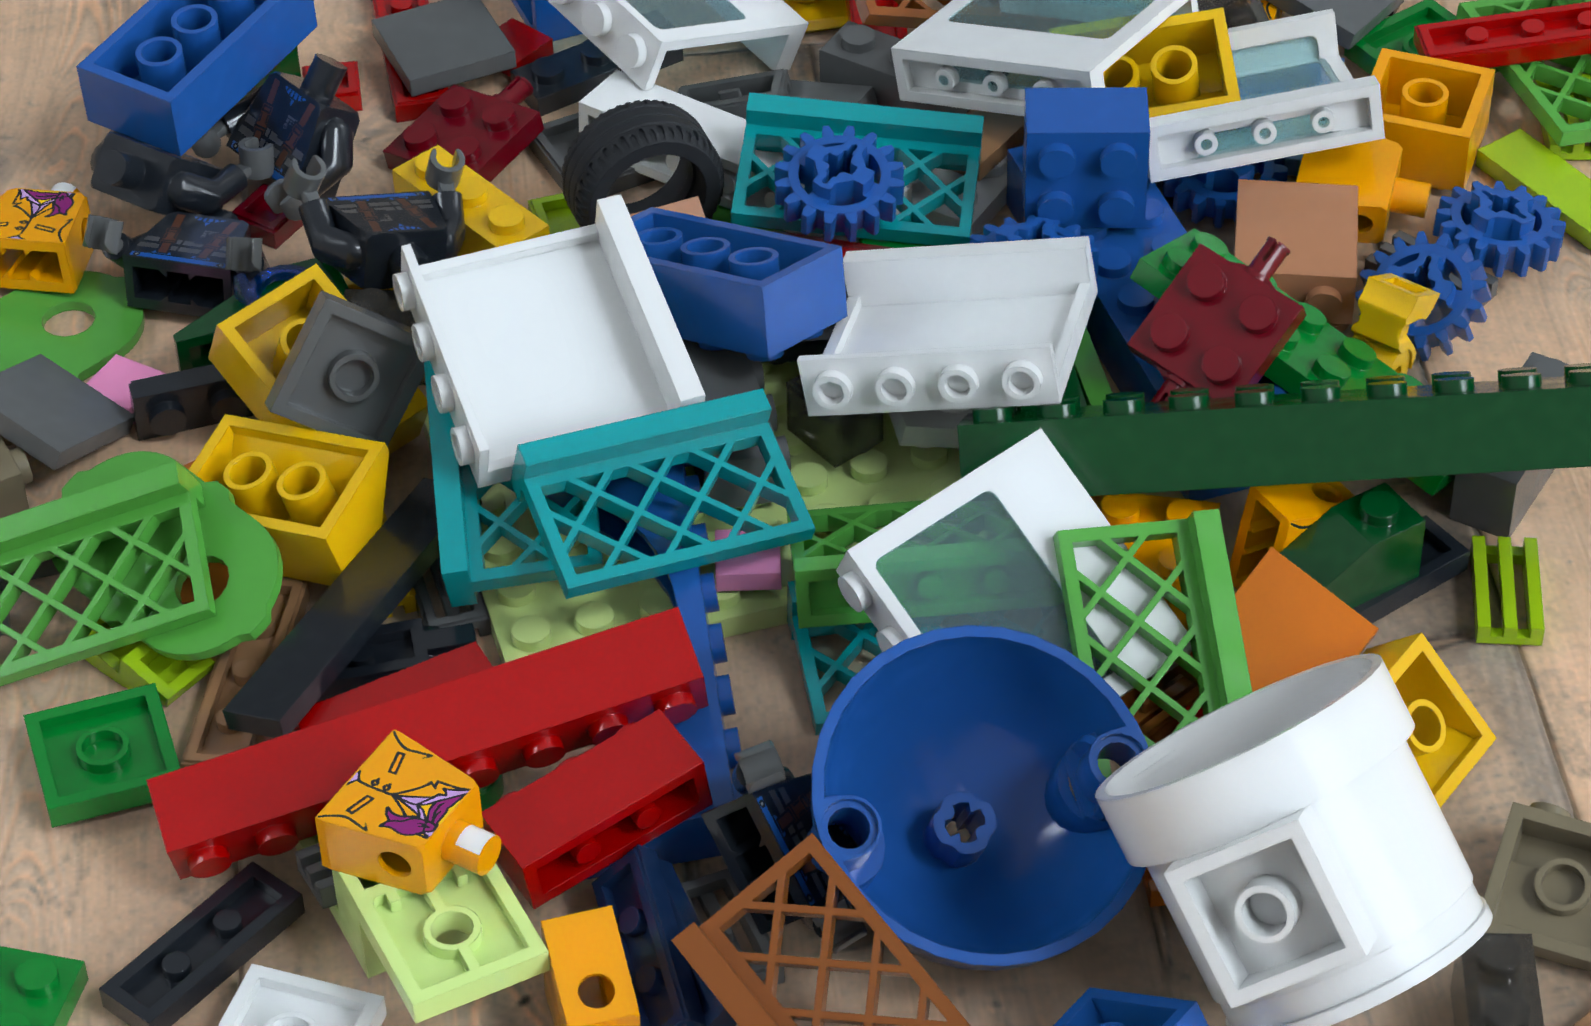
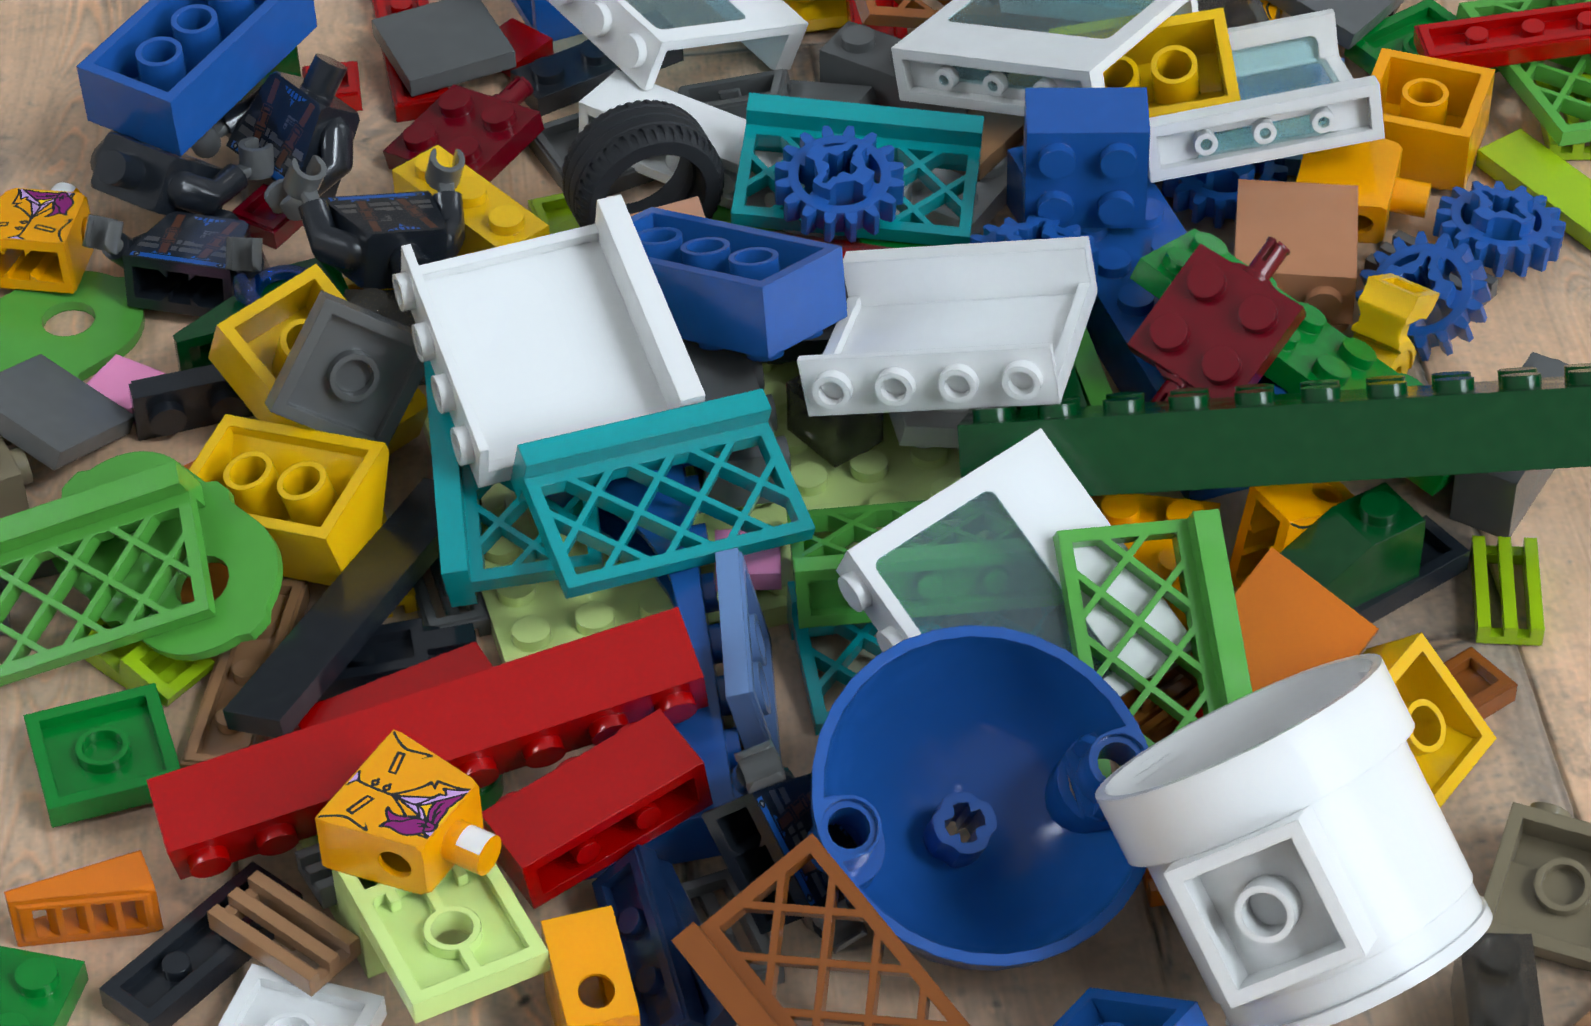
(103, 900): none -> orange slope
(293, 925): none -> medium nougat tile
(746, 653): none -> medium blue tile
(1482, 681): none -> dark orange tile

